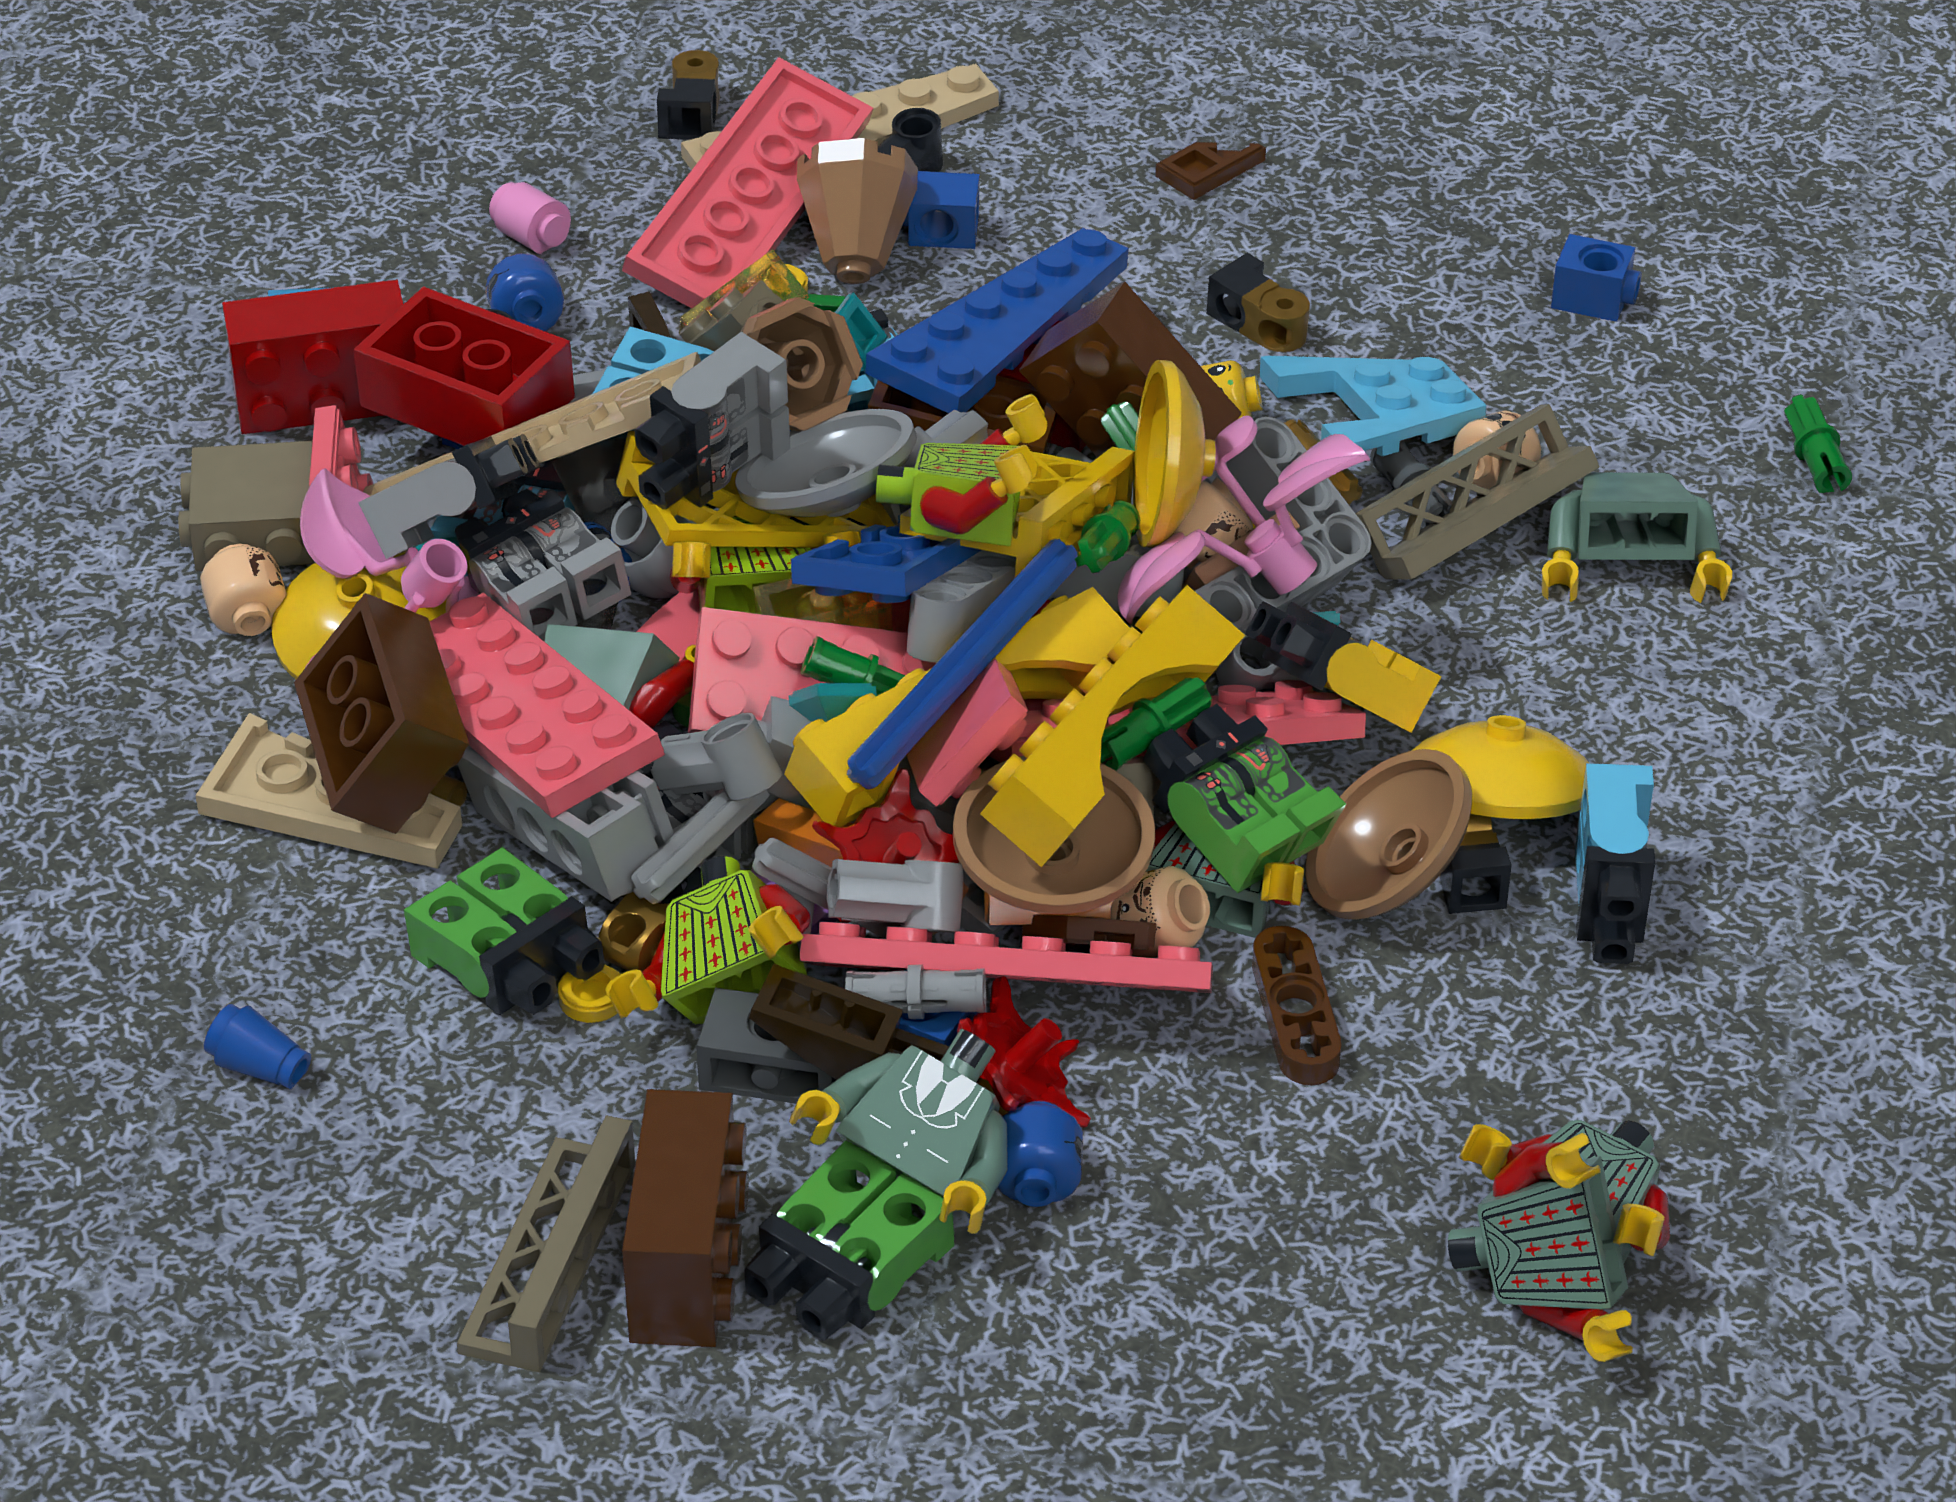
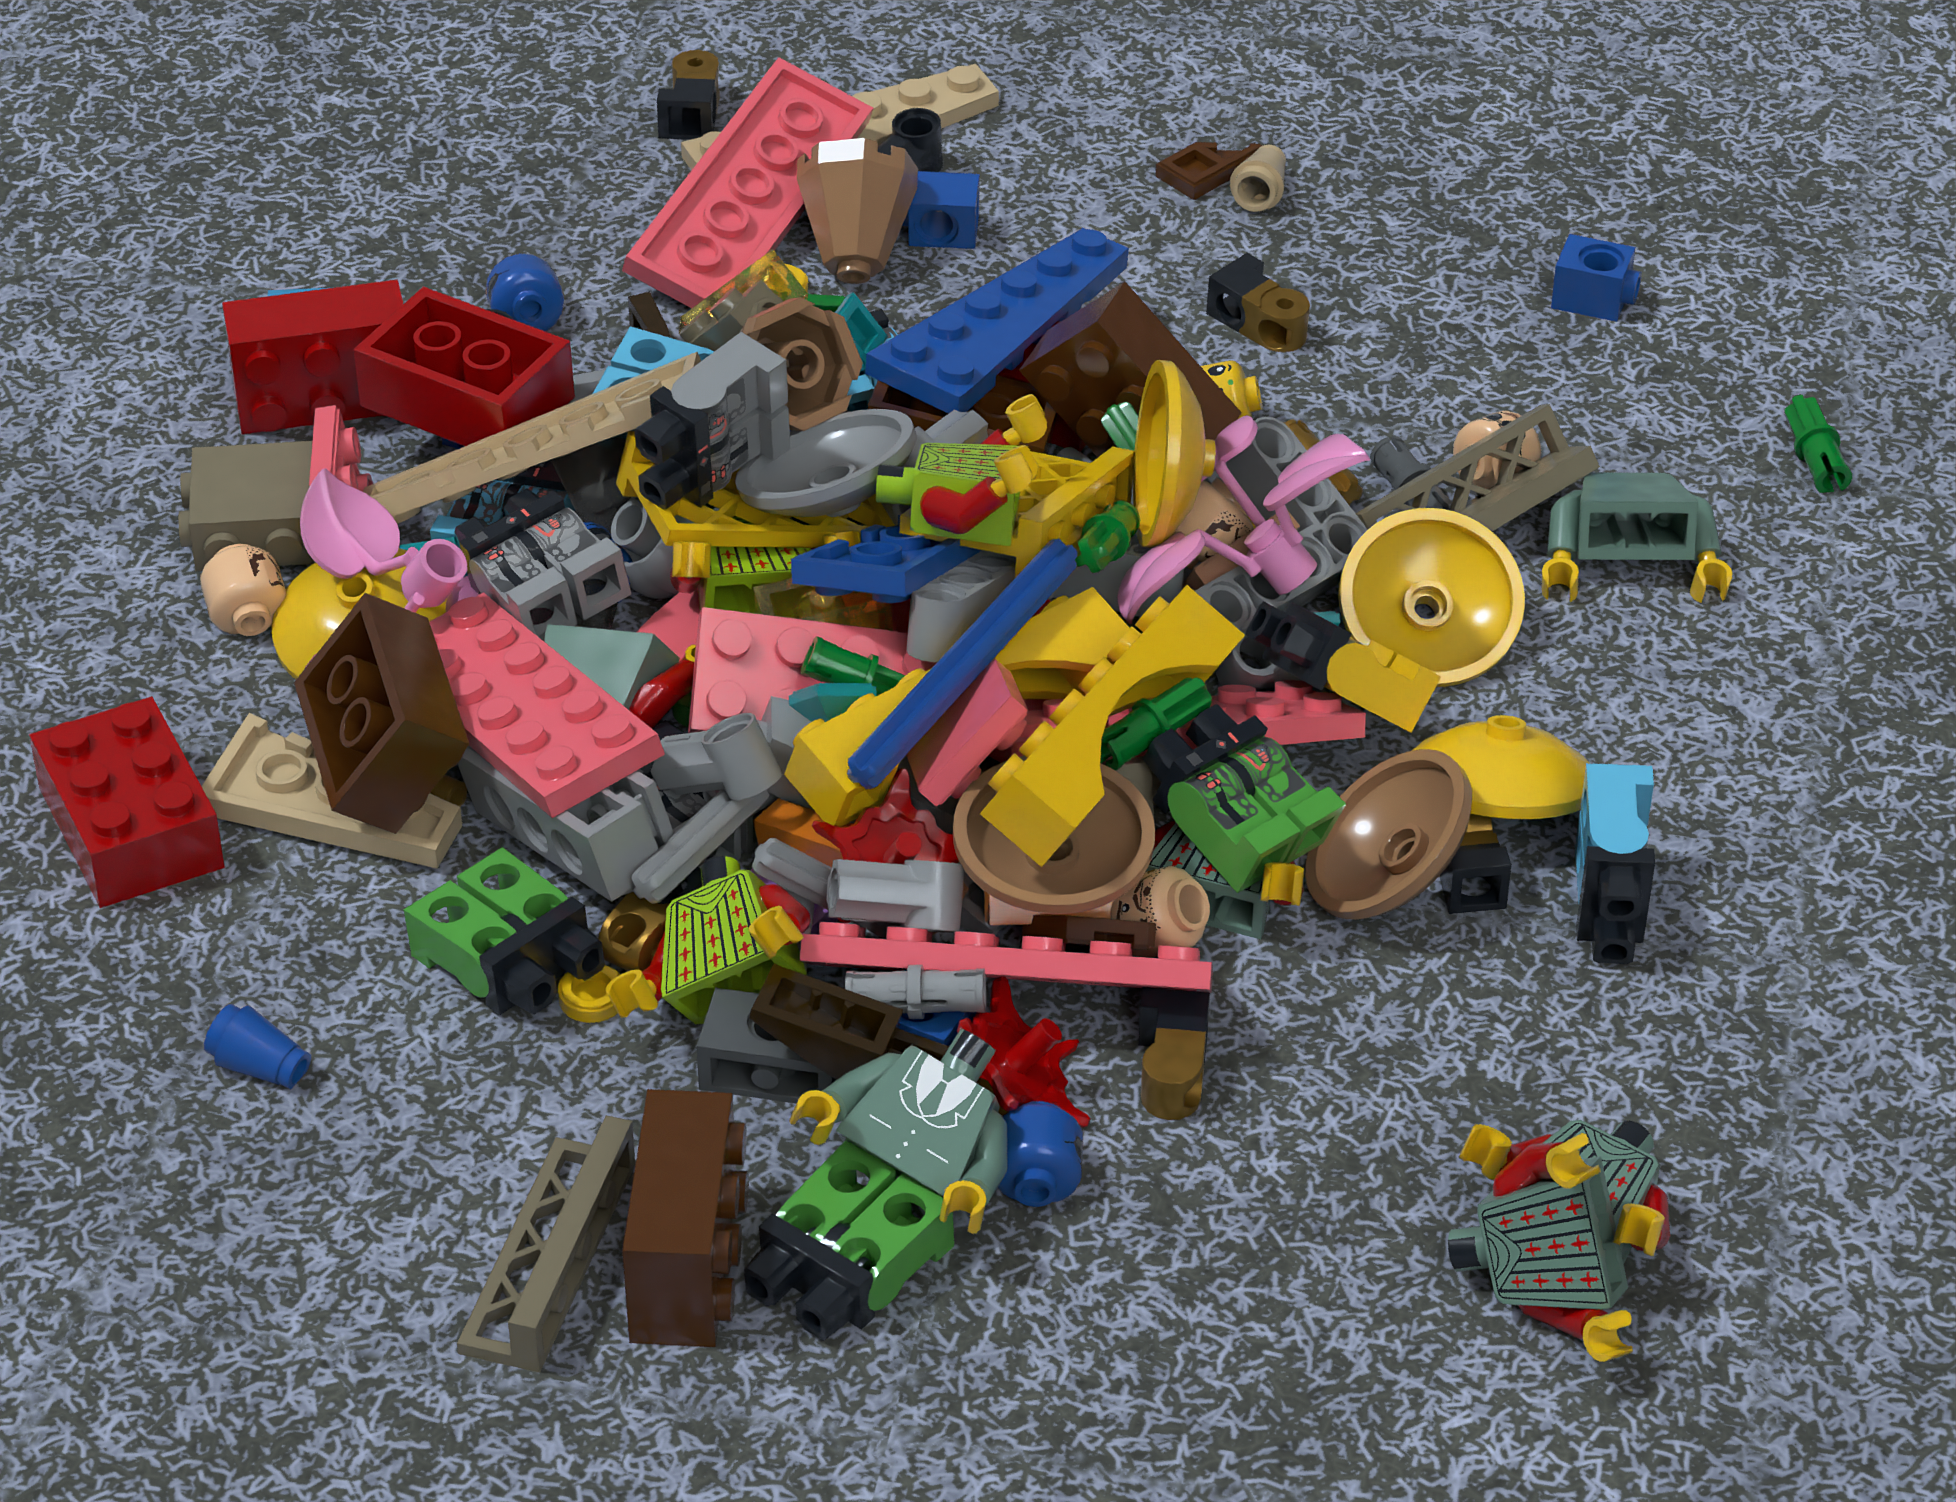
(127, 801): none -> red brick
(472, 479): light grey hips -> none
(530, 216): bright pink brick -> none
(1173, 1065): none -> pearl gold leg
(1258, 178): none -> tan cone
(1302, 983): reddish brown beam -> none
(1388, 396): medium azure wing -> none
(1442, 563): none -> yellow dish

